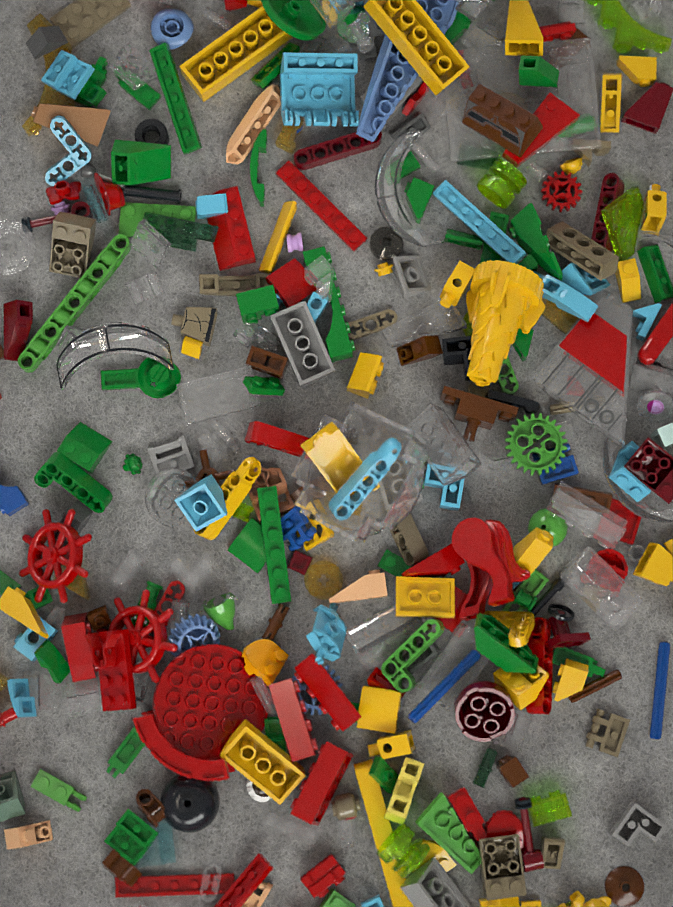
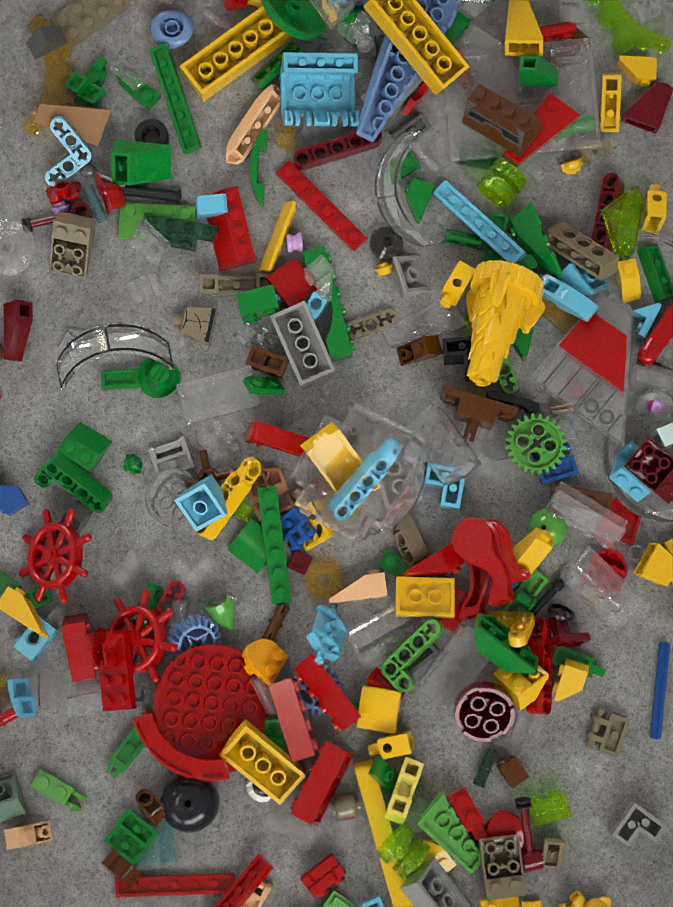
(52, 659): green slope -> none
(67, 74): medium azure slope -> none
(80, 587): clear yellow slope -> none
(84, 291): bright green beam -> none
(99, 617): reddish brown bracket -> none
(192, 347): yellow tile -> none
(215, 883): clear beam -> none
(364, 374): yellow slope -> none
(433, 697): blue axle -> none
(556, 185): red gear -> none
(596, 685): reddish brown axle -> none
(614, 884): reddish brown dish -> none

